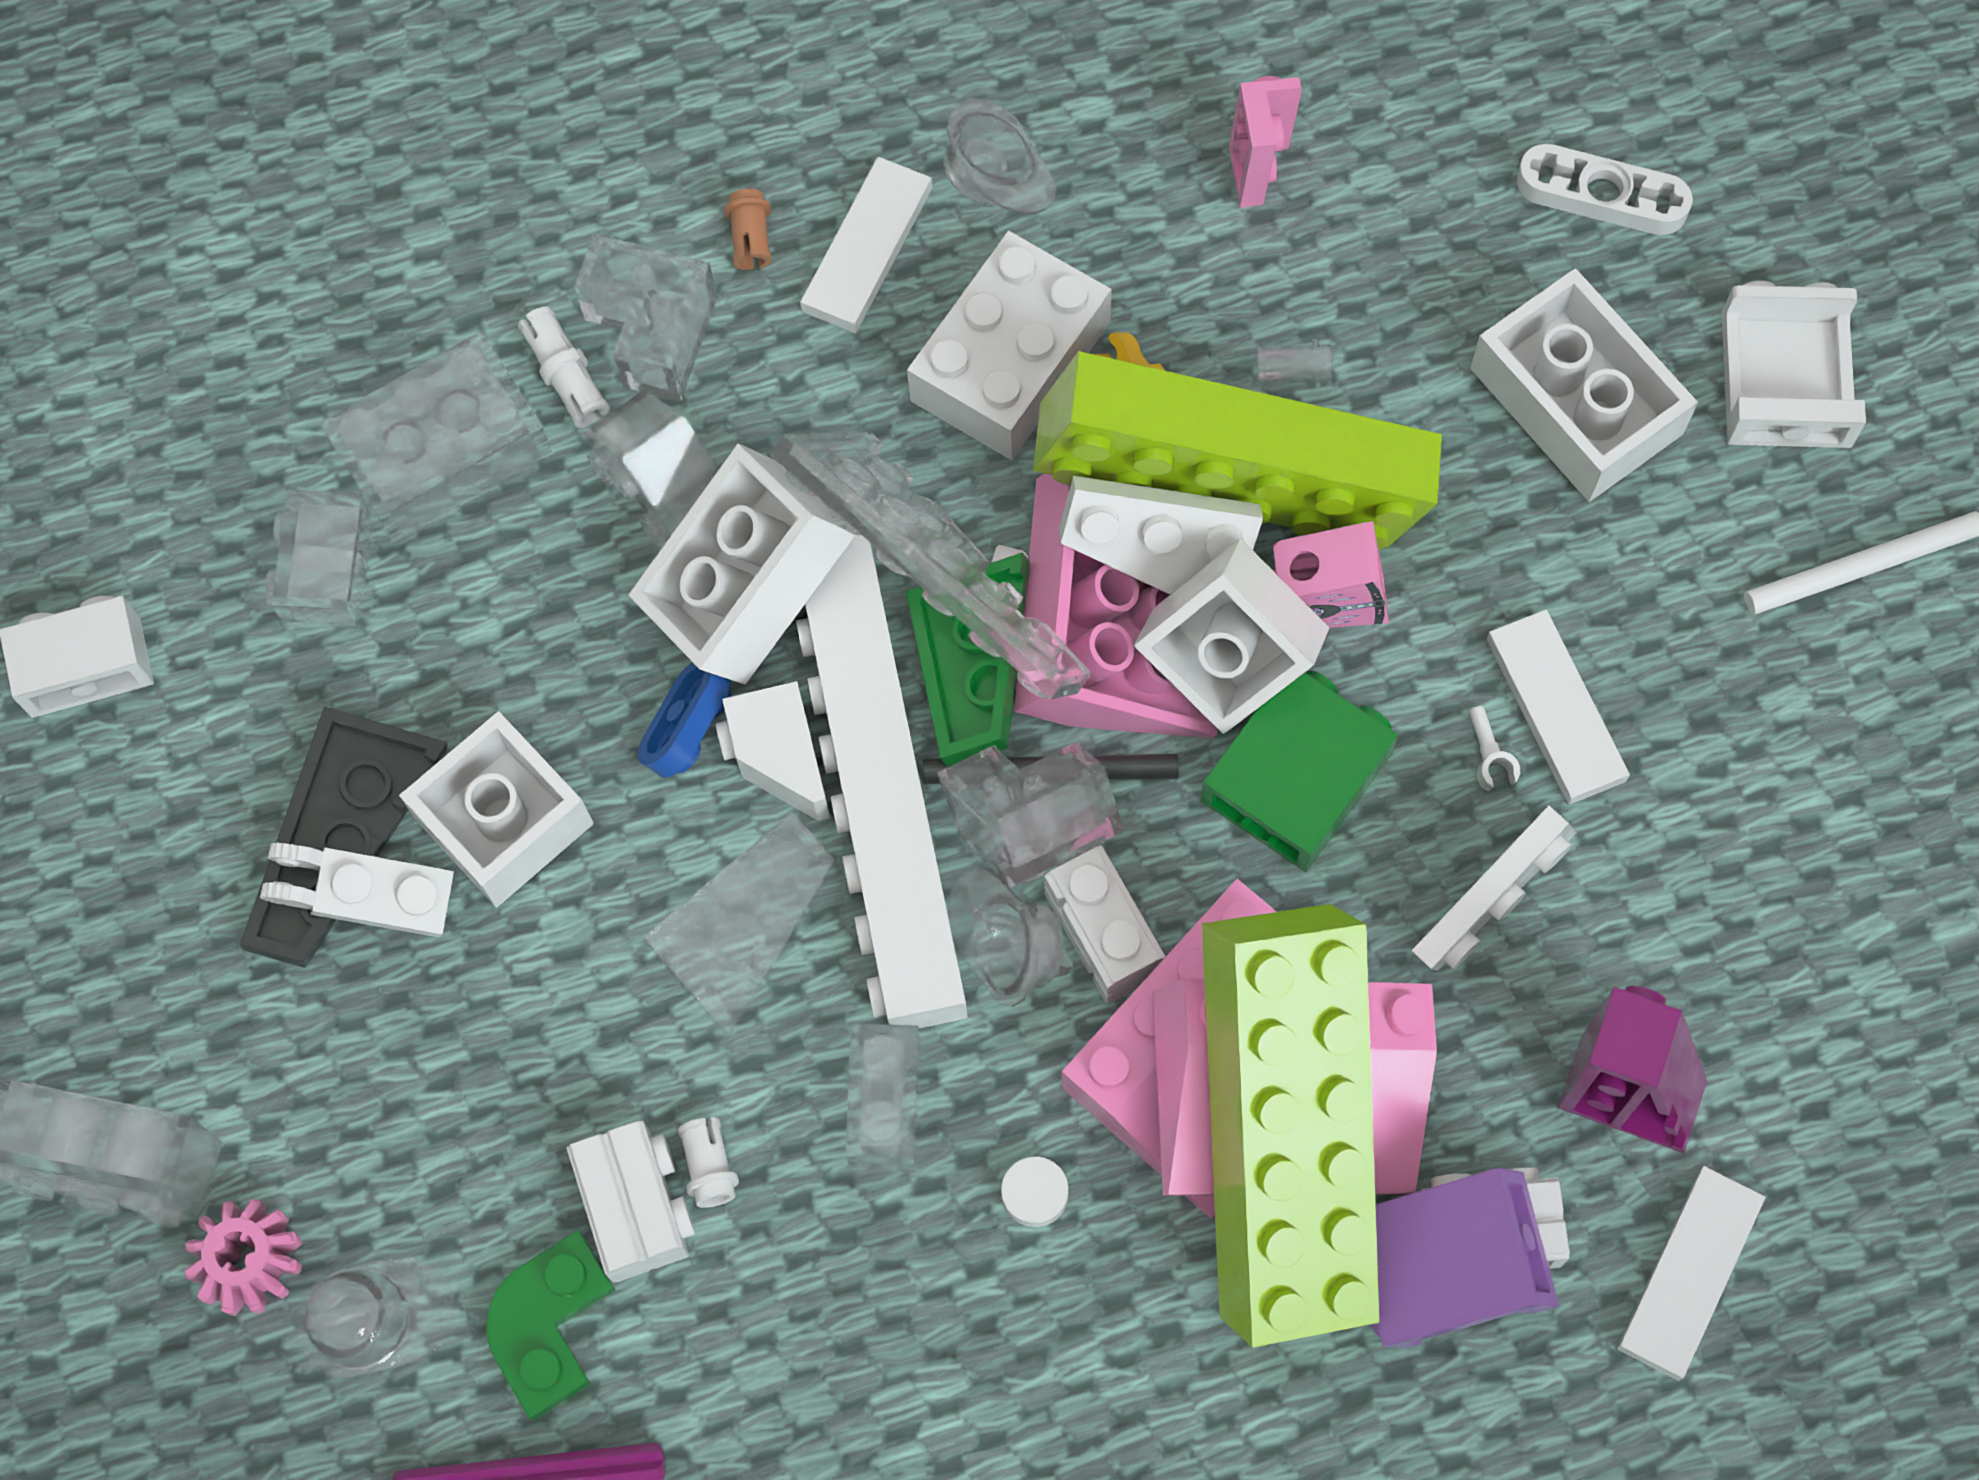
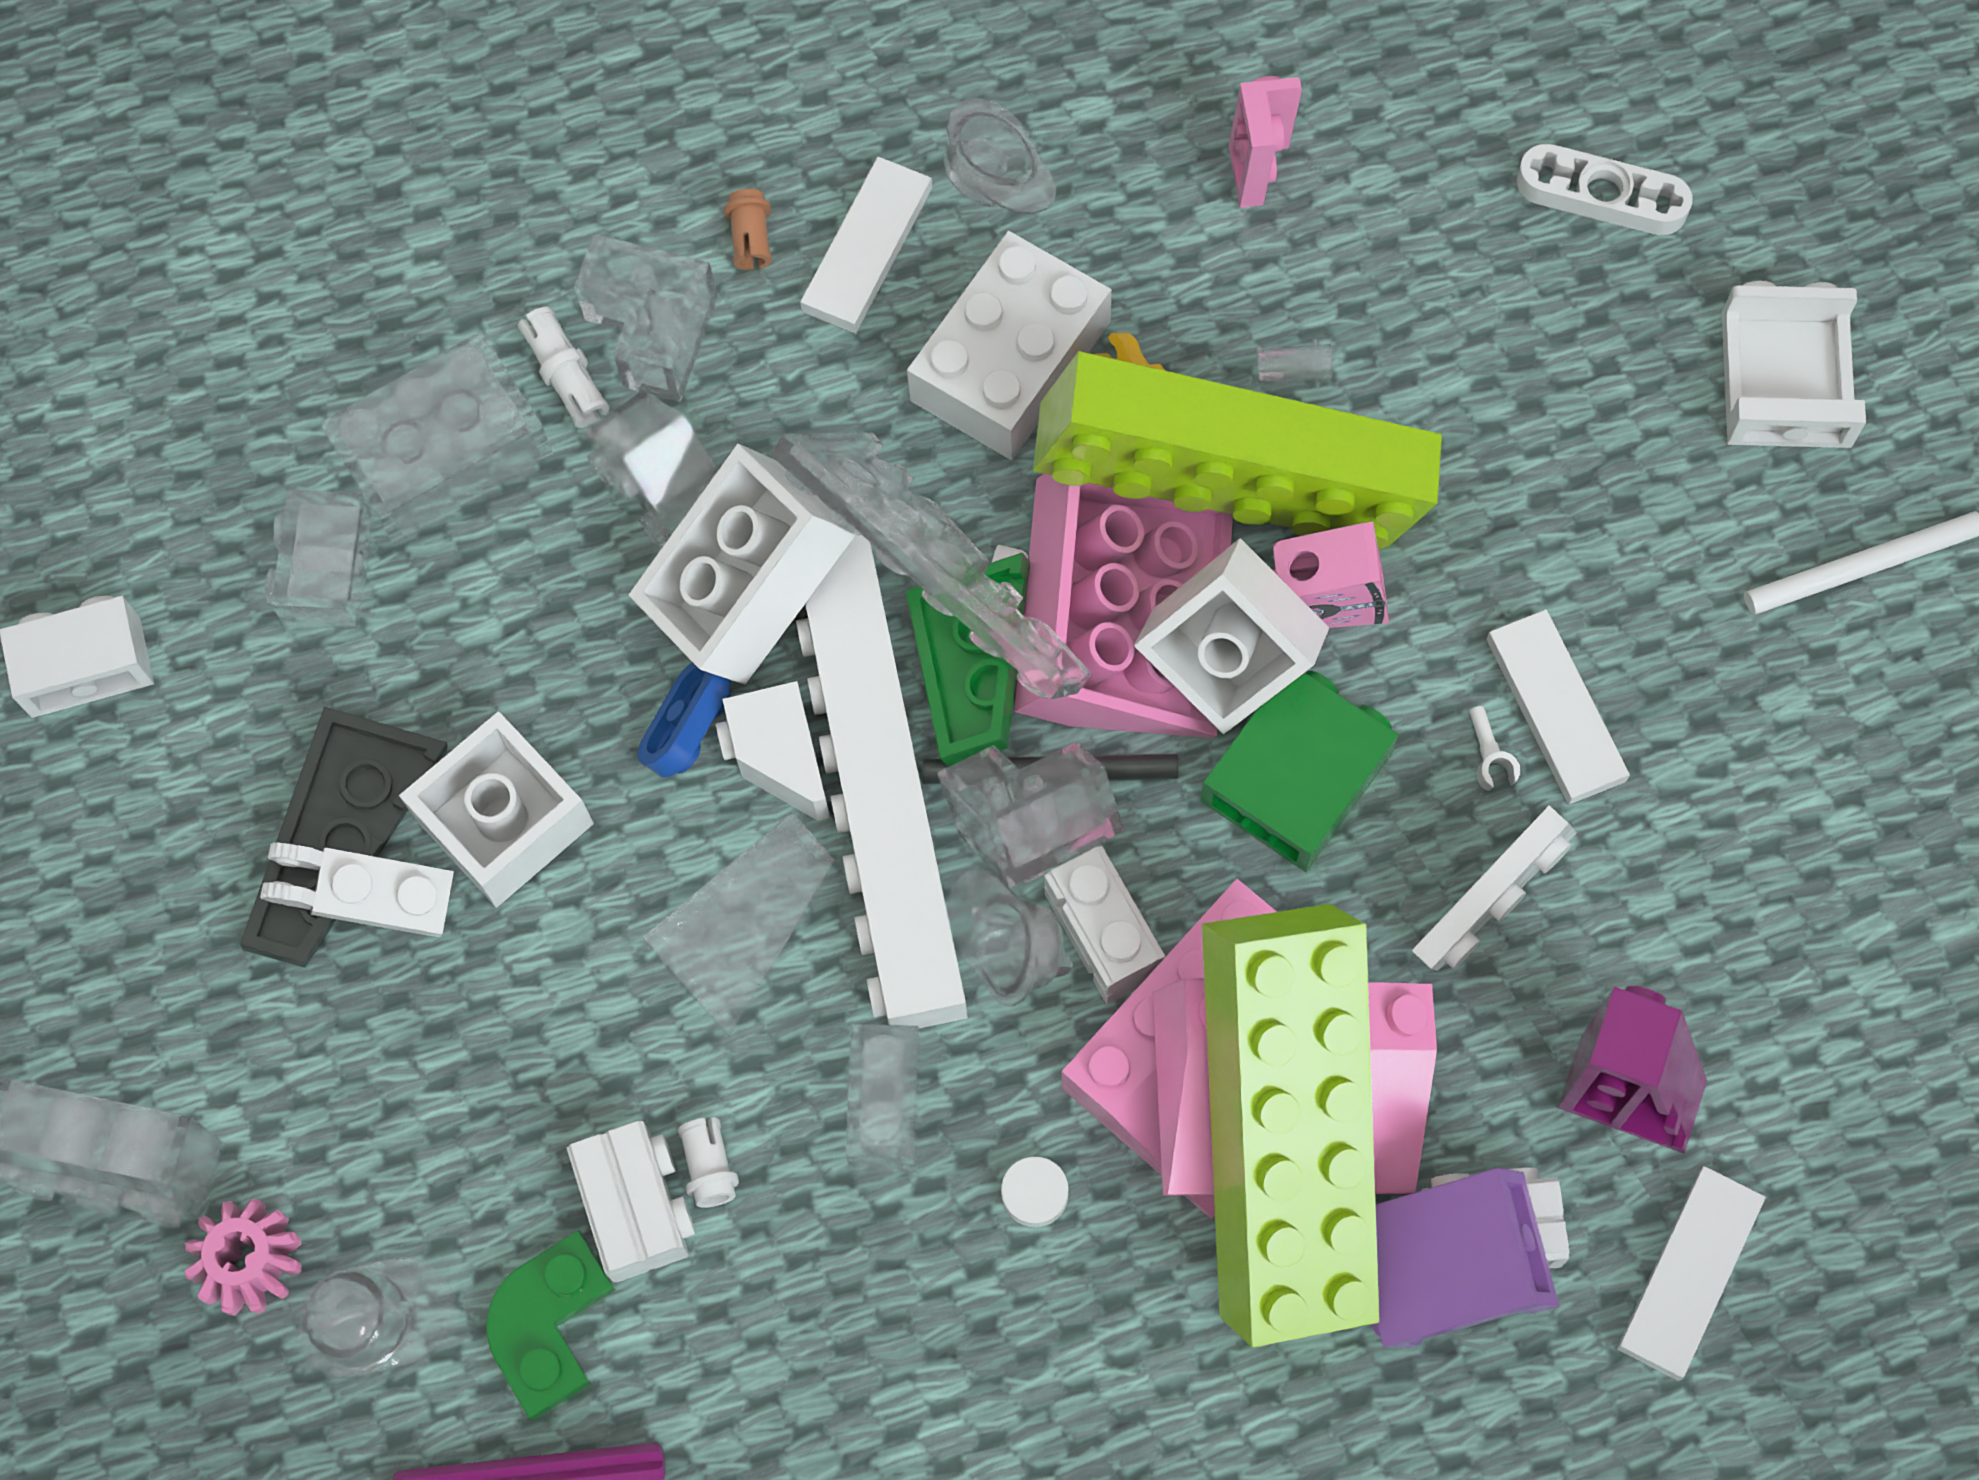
(1153, 531): white wing -> none
(1582, 384): white brick -> none

